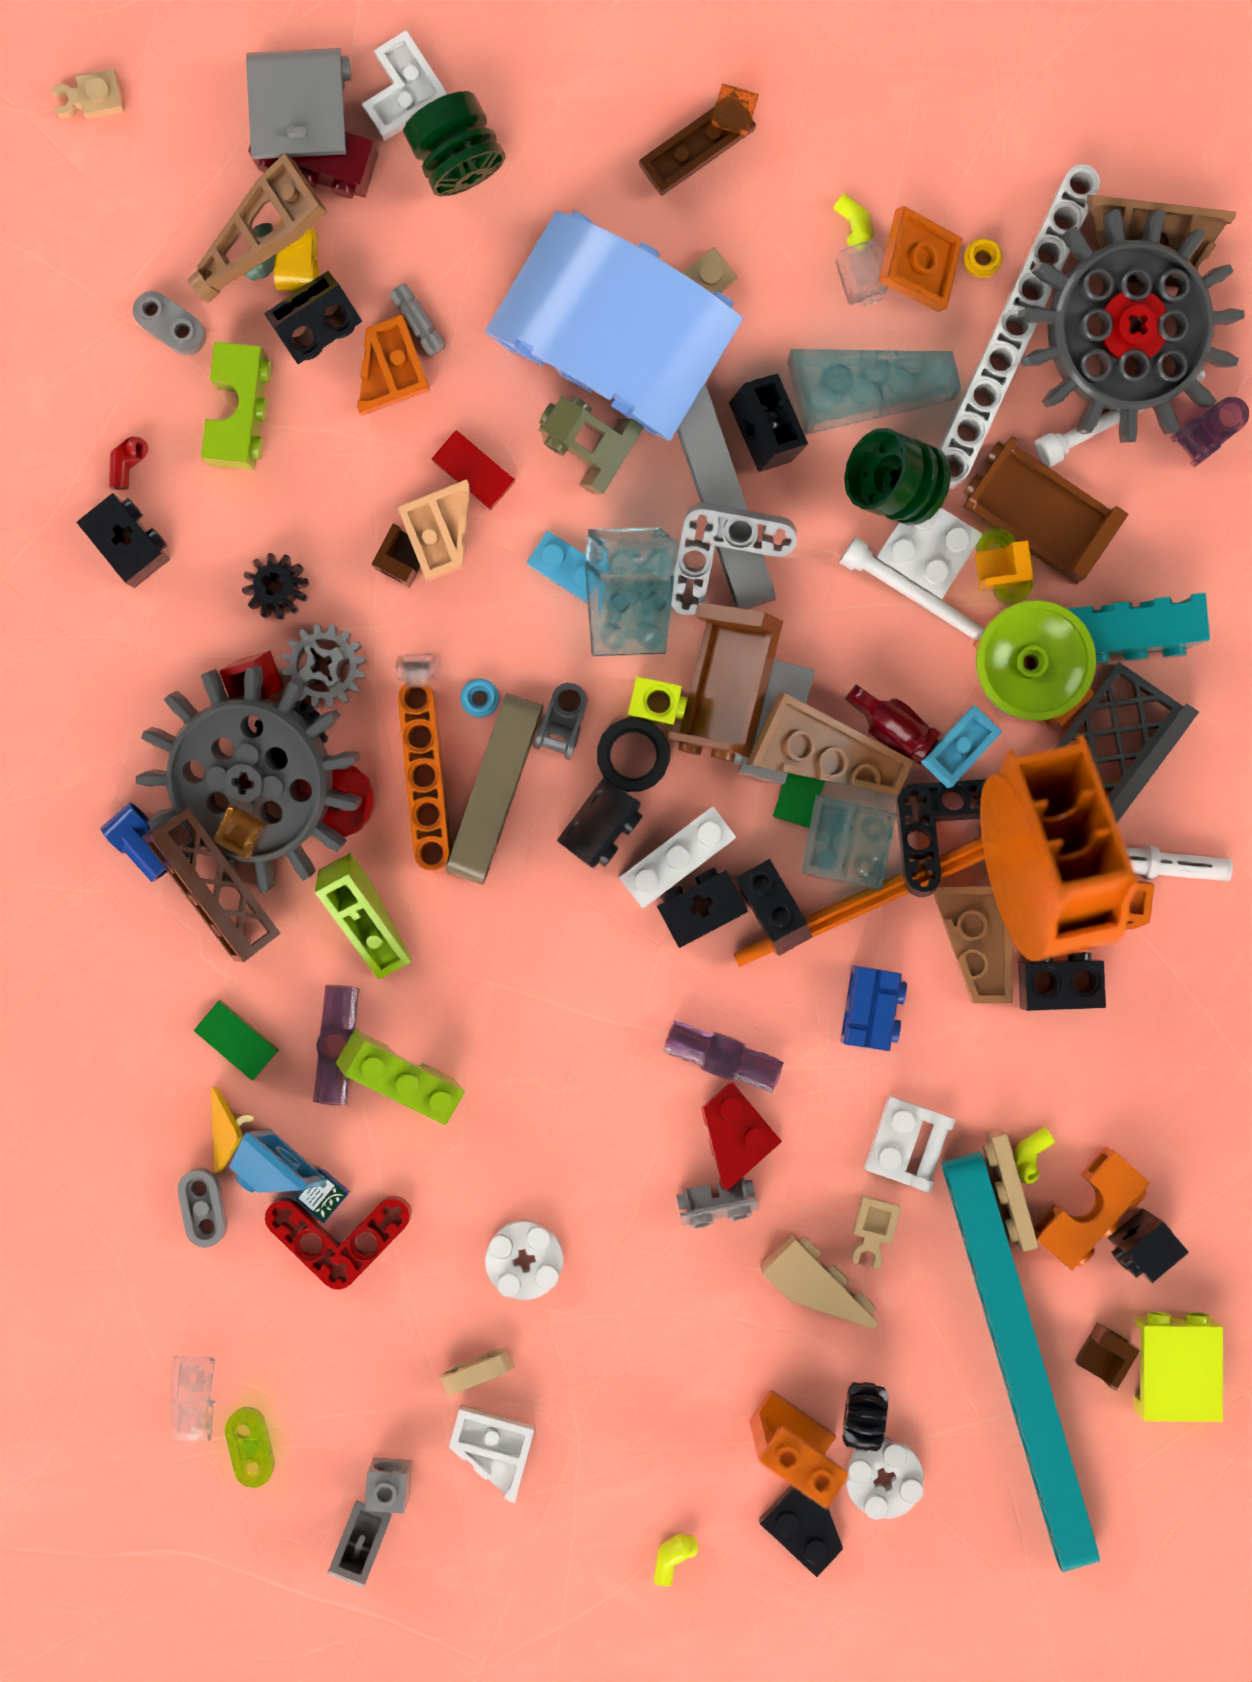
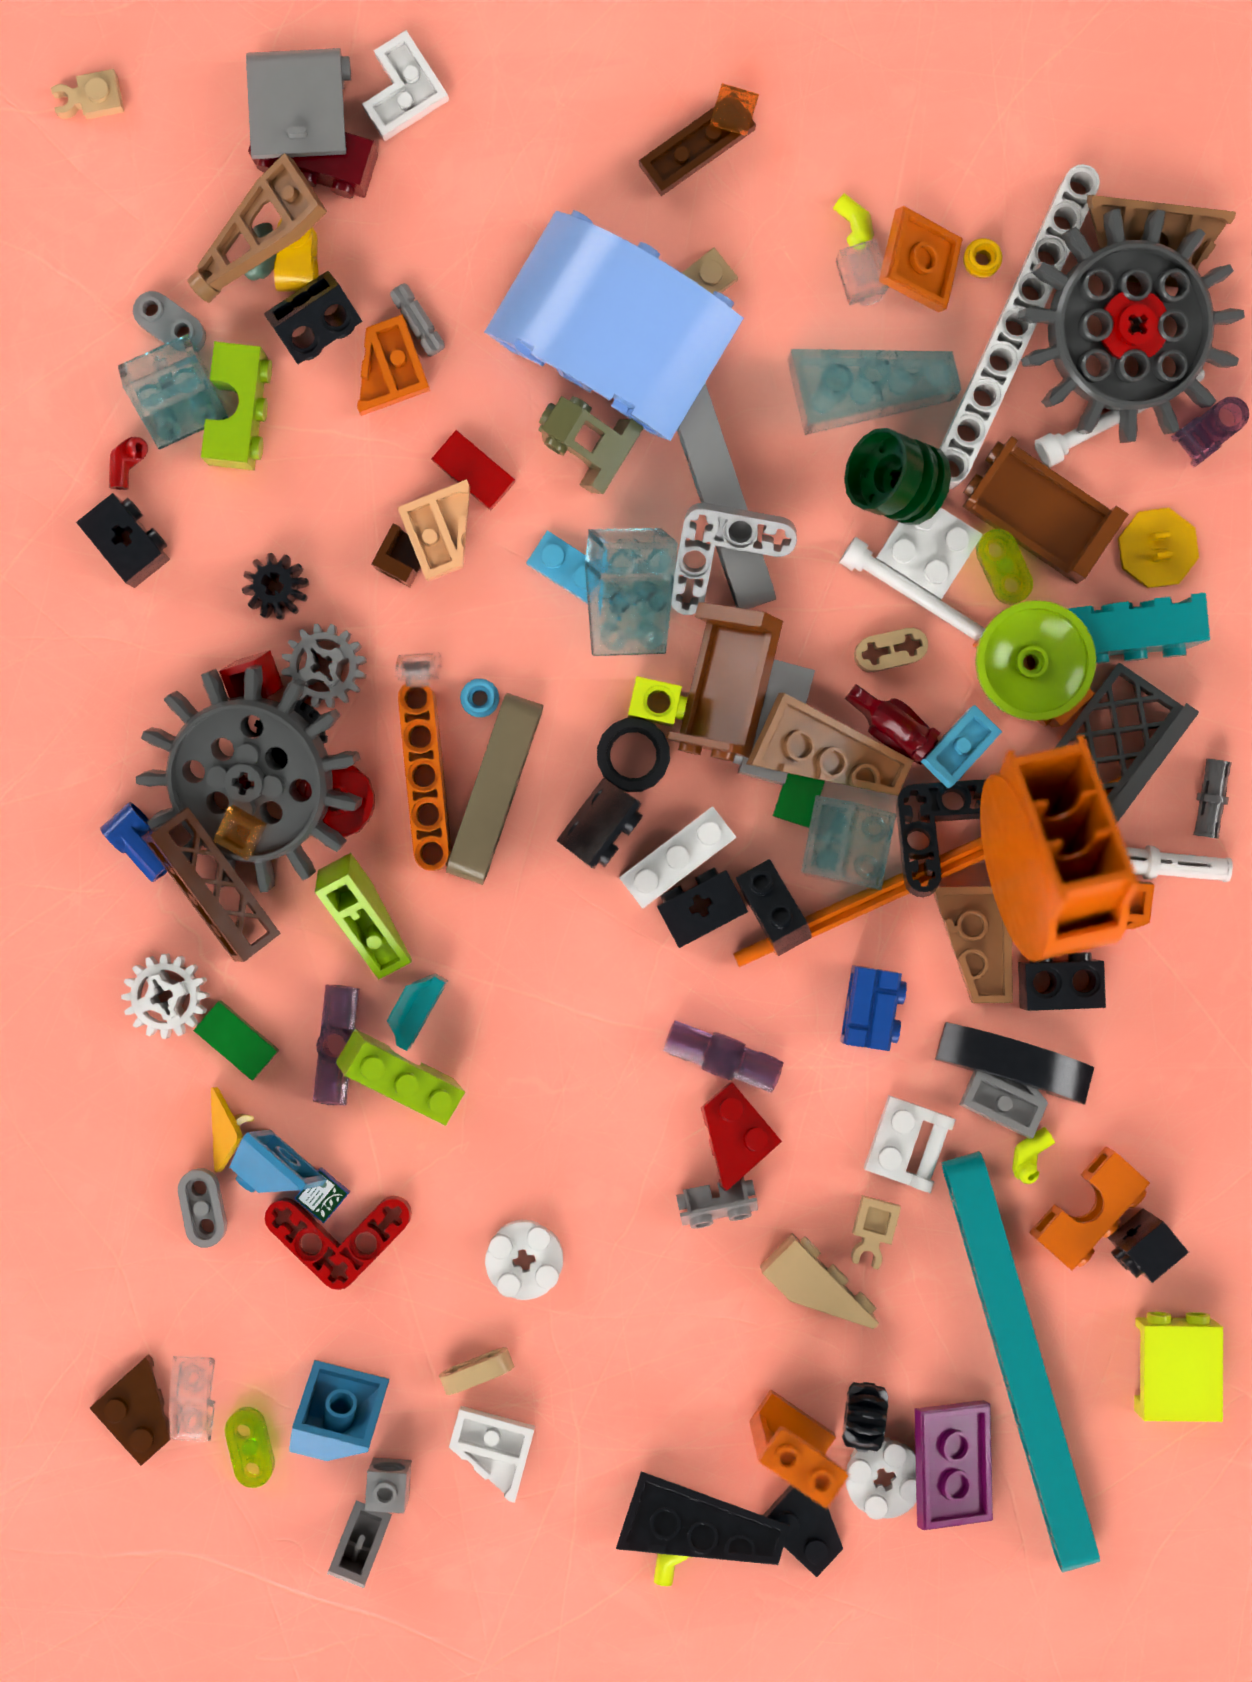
(136, 1412): none -> reddish brown wing
(158, 983): none -> white gear
(172, 391): none -> clear light blue slope
(337, 1412): none -> dark azure slope
(414, 1009): none -> teal slope
(454, 143): dark green wheel -> none
(561, 723): dark grey piece -> none
(692, 1524): none -> black wing
(768, 422): black brick -> none
(889, 640): none -> tan beam
(953, 1465): none -> magenta tile
(1004, 567): light orange panel -> none
(1005, 1102): none -> light grey wing
(1009, 1190): tan plate -> none
(1015, 1062): none -> black slope
(1107, 1355): reddish brown panel -> none
(1158, 548): none -> yellow piece
(1212, 798): none -> dark grey pin

